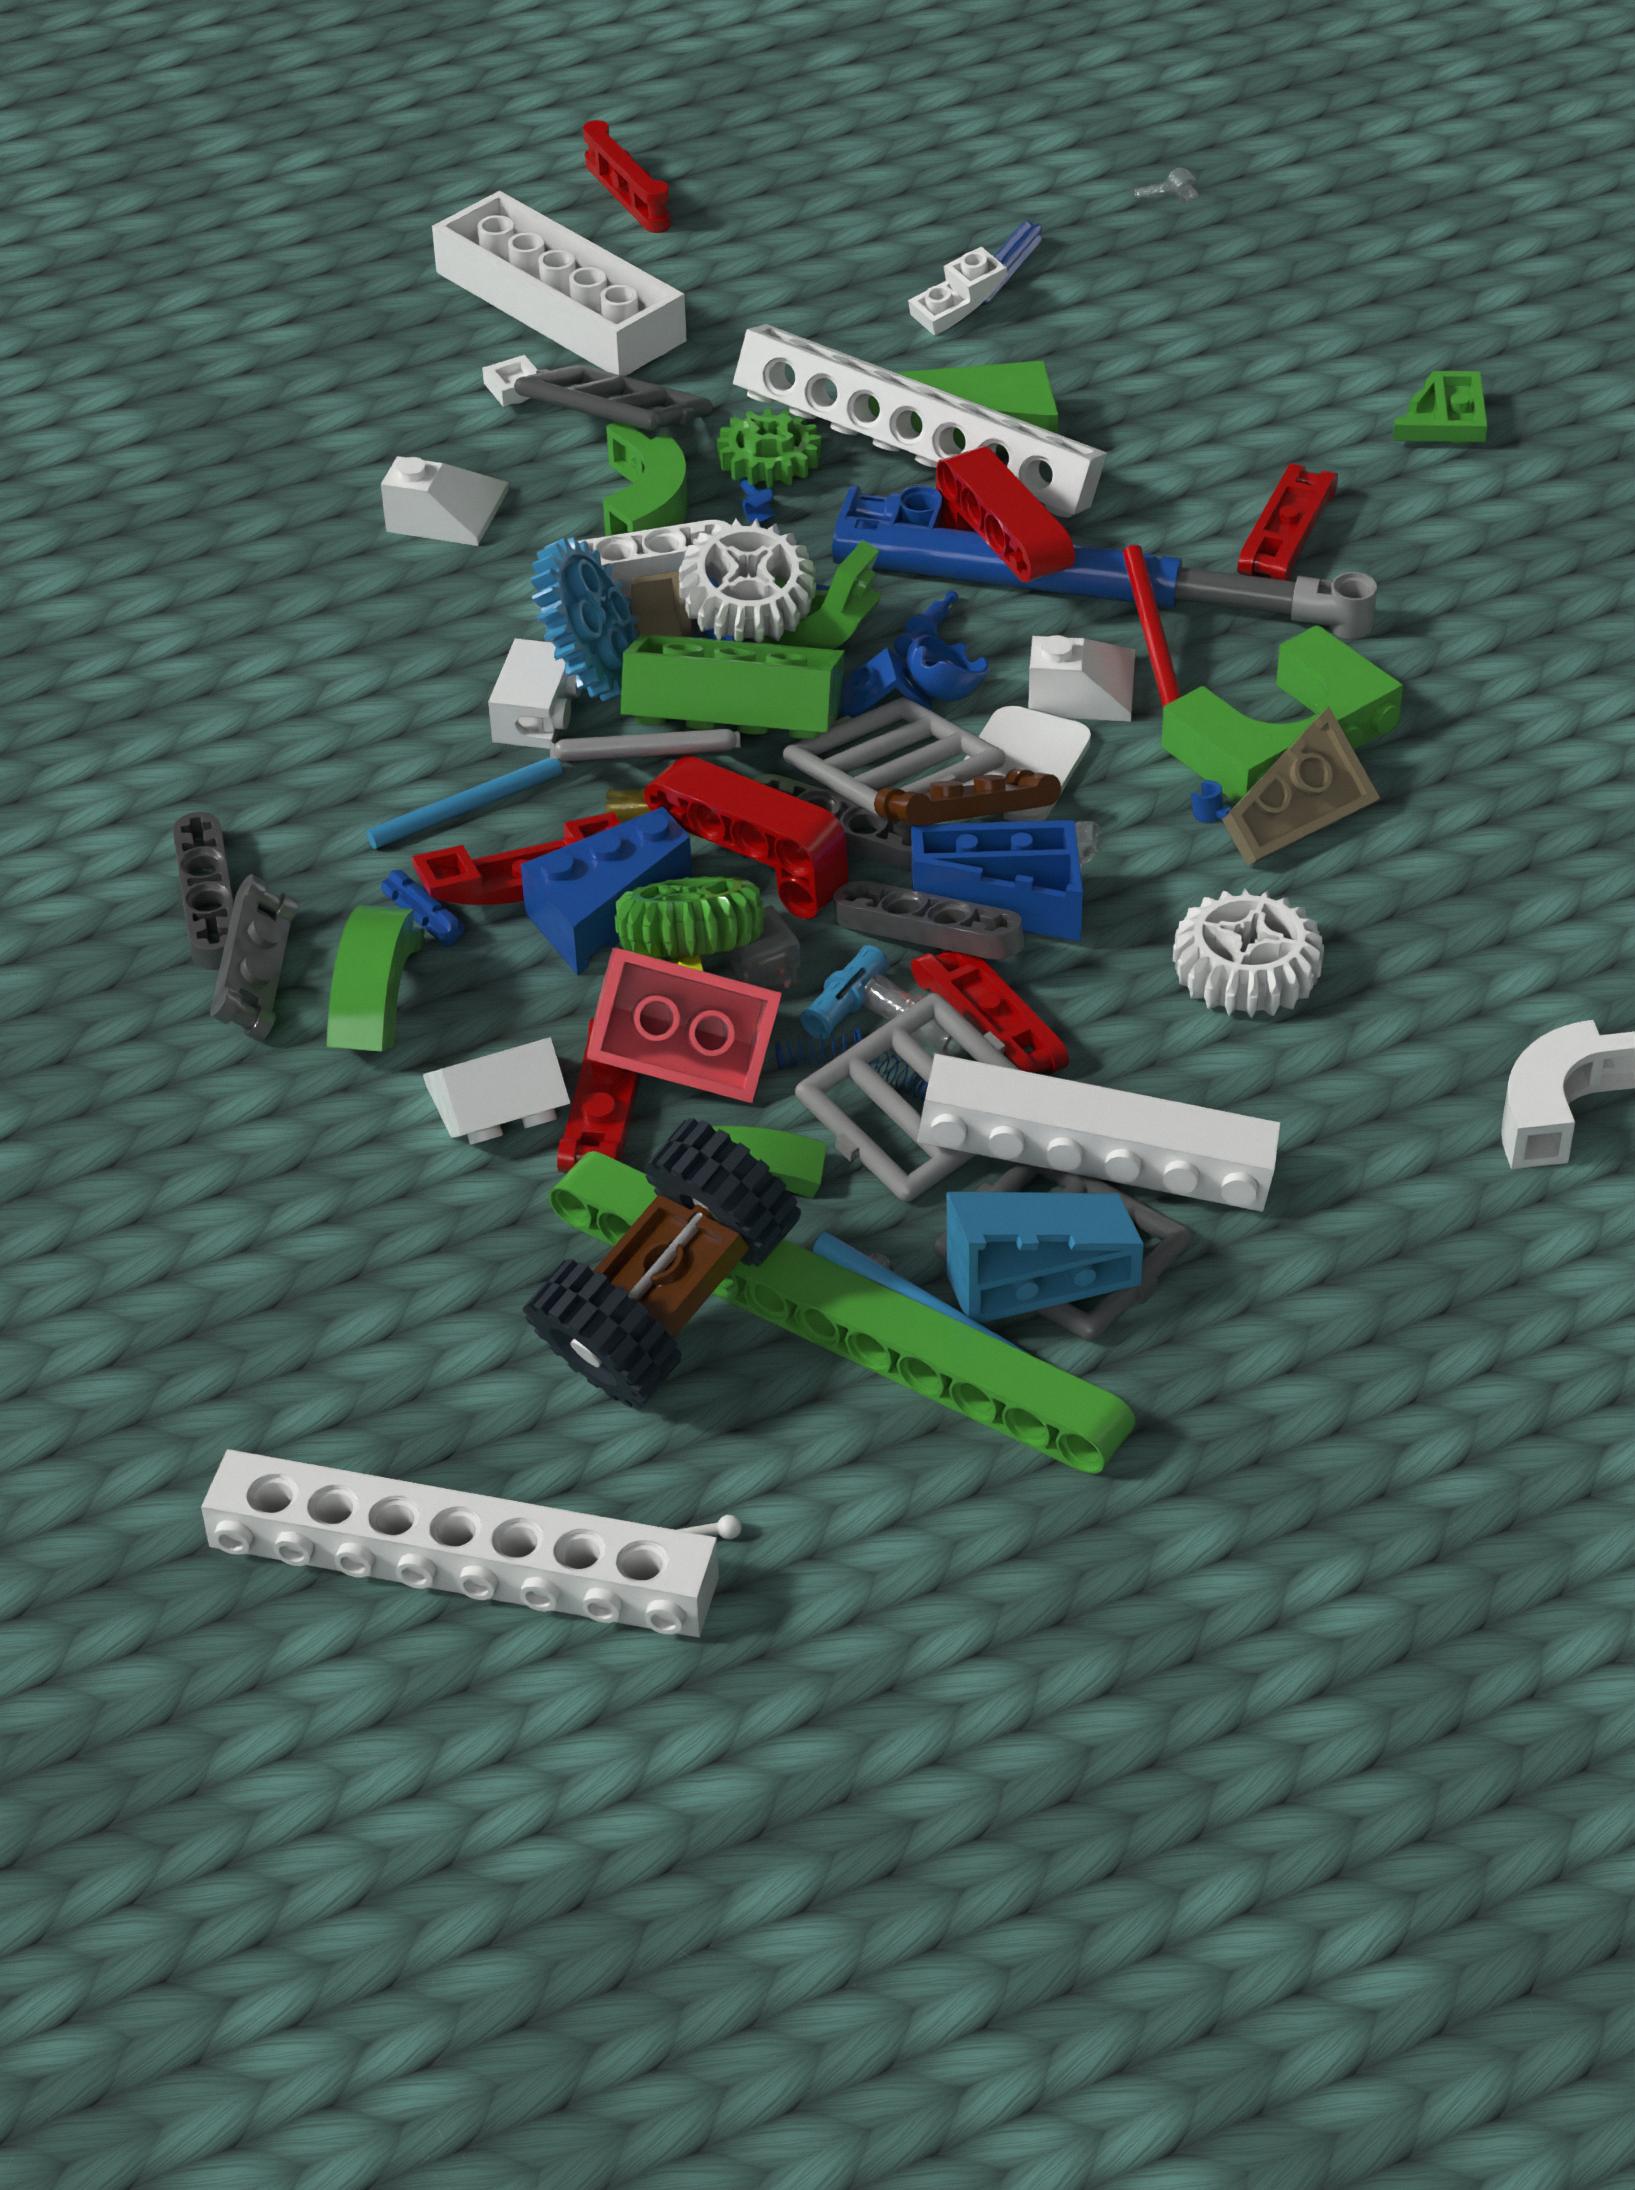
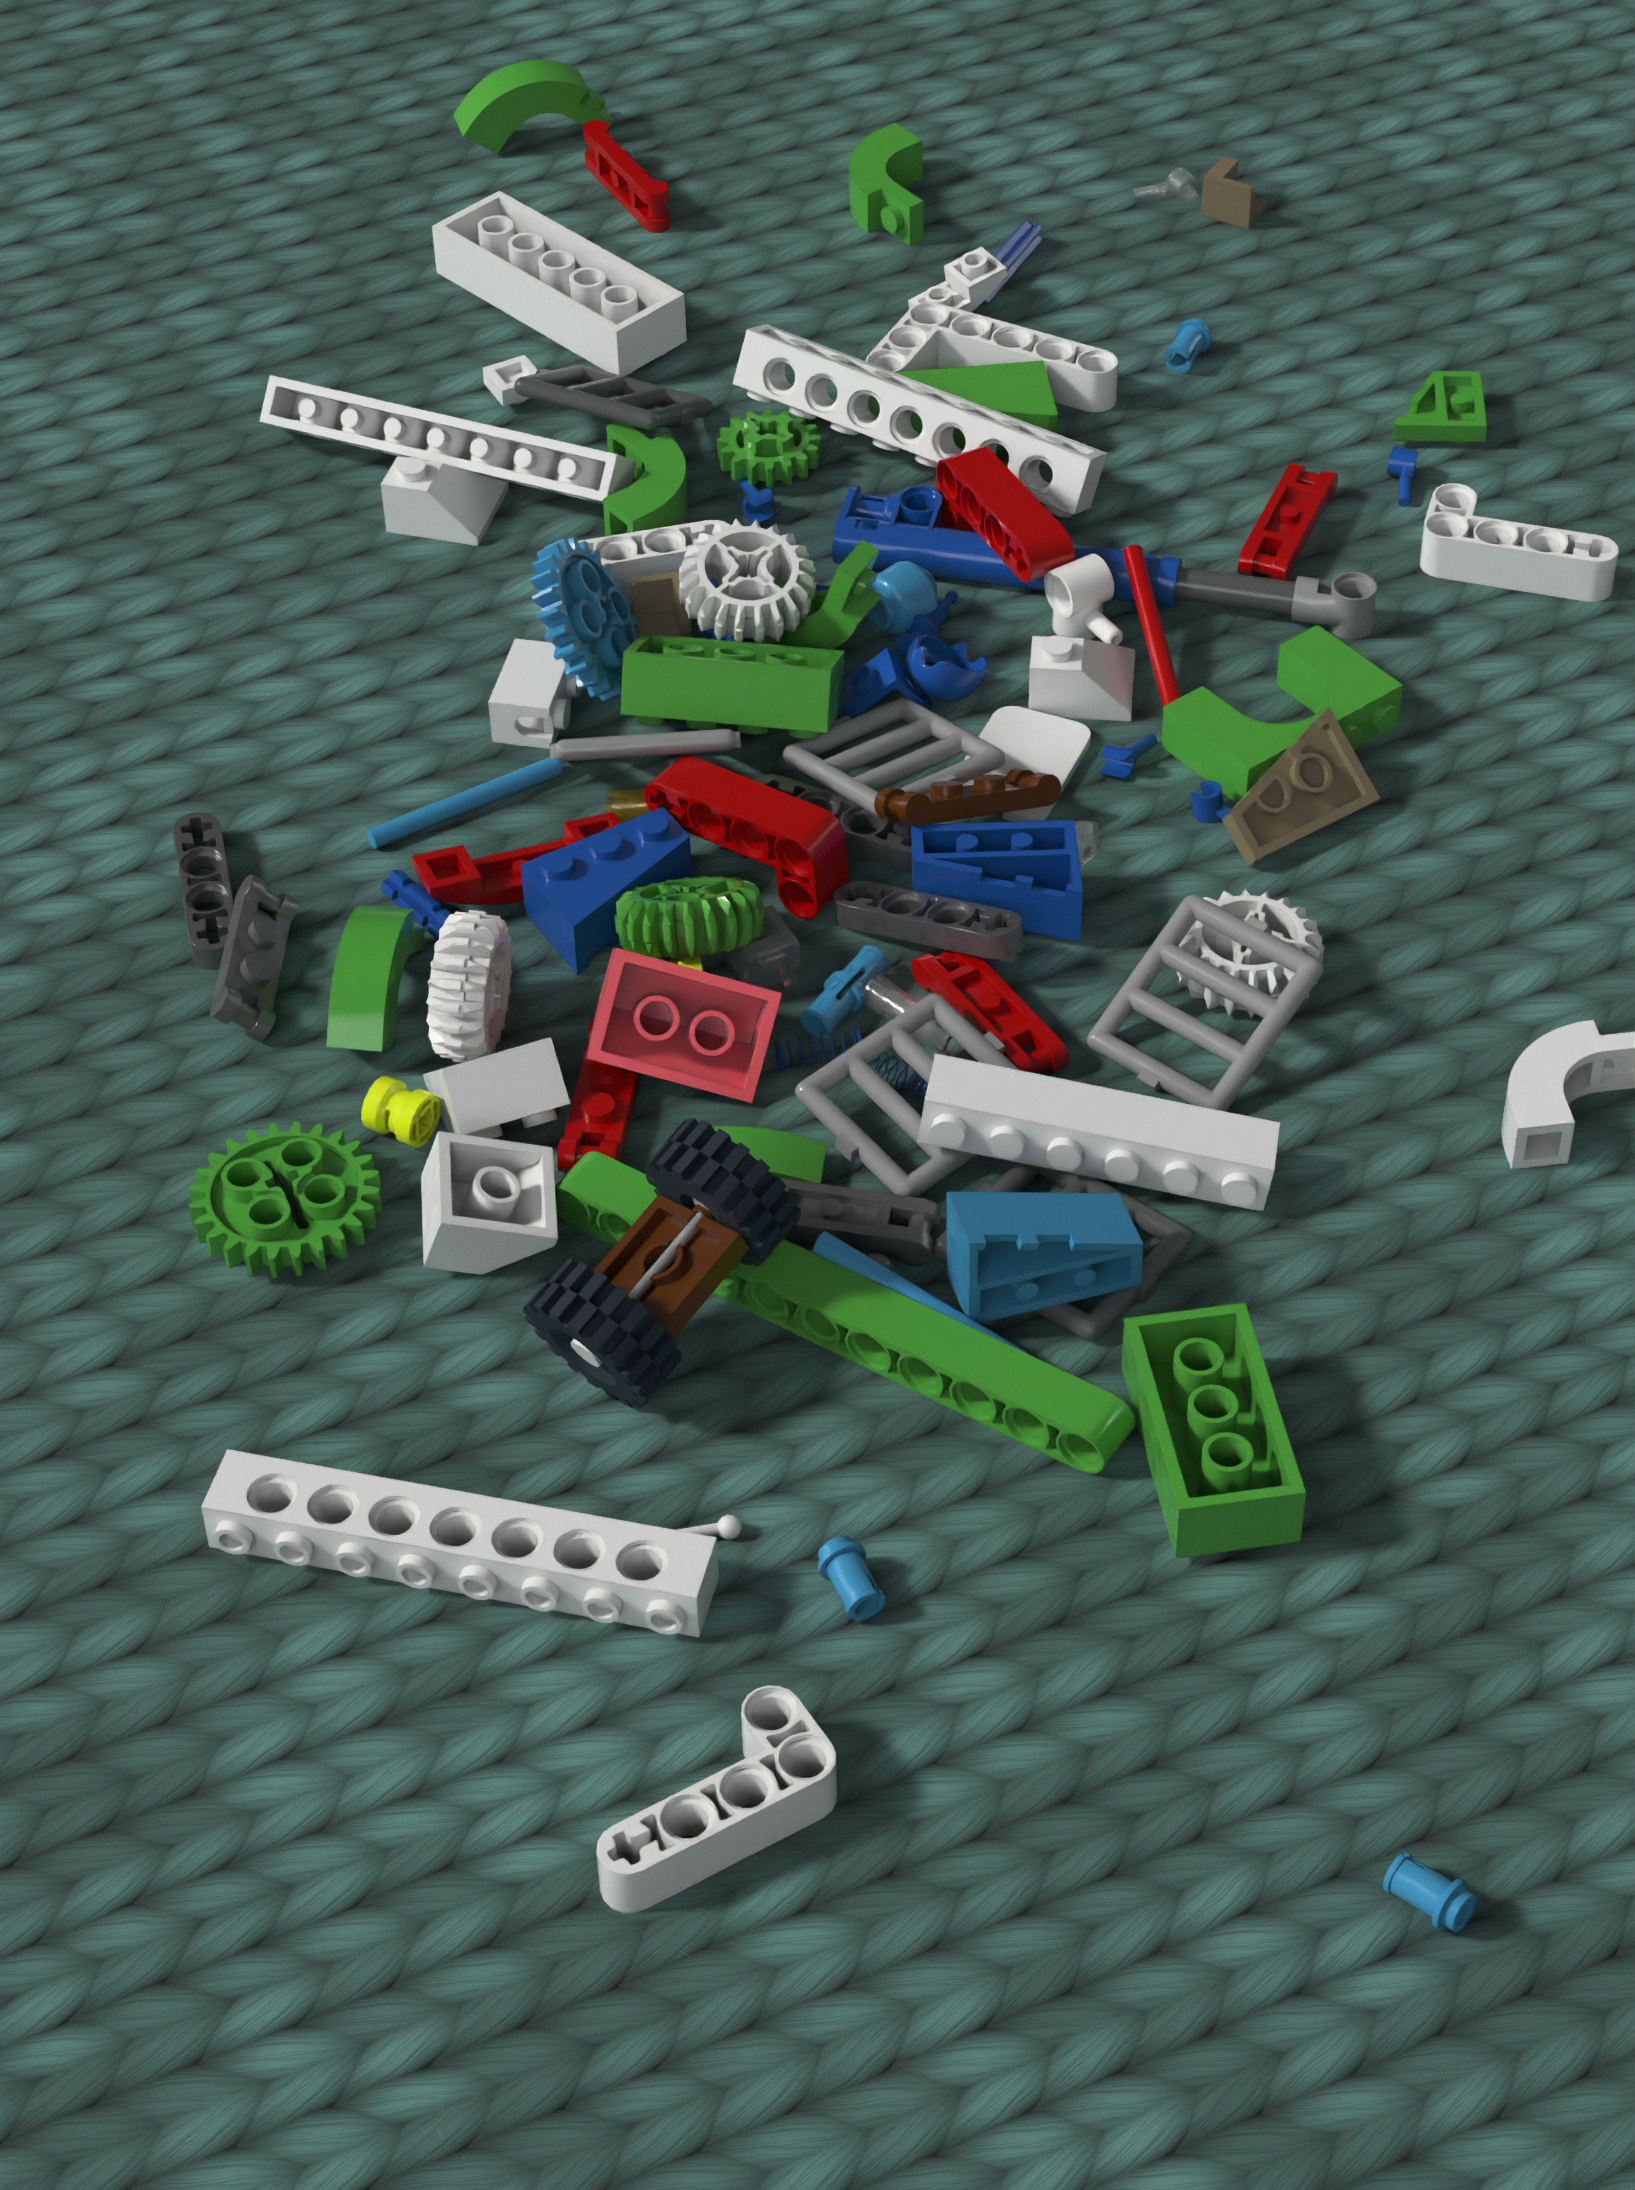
(251, 1218): none -> bright green gear
(401, 1111): none -> neon yellow wheel
(445, 439): none -> white brick
(469, 986): none -> white gear
(486, 1203): none -> white slope
(523, 91): none -> bright green arch
(648, 1860): none -> white beam
(845, 1566): none -> dark azure pin
(865, 1219): none -> flat silver plate
(877, 176): none -> bright green arch
(905, 593): none -> dark azure head
(950, 337): none -> white beam
(1077, 599): none -> white piece
(1121, 760): none -> blue hand
(1192, 338): none -> dark azure pin
(1212, 1430): none -> bright green brick
(1227, 198): none -> dark tan panel
(1243, 1058): none -> light grey bar
(1402, 465): none -> blue hand
(1430, 1892): none -> dark azure pin
(1513, 553): none -> white beam

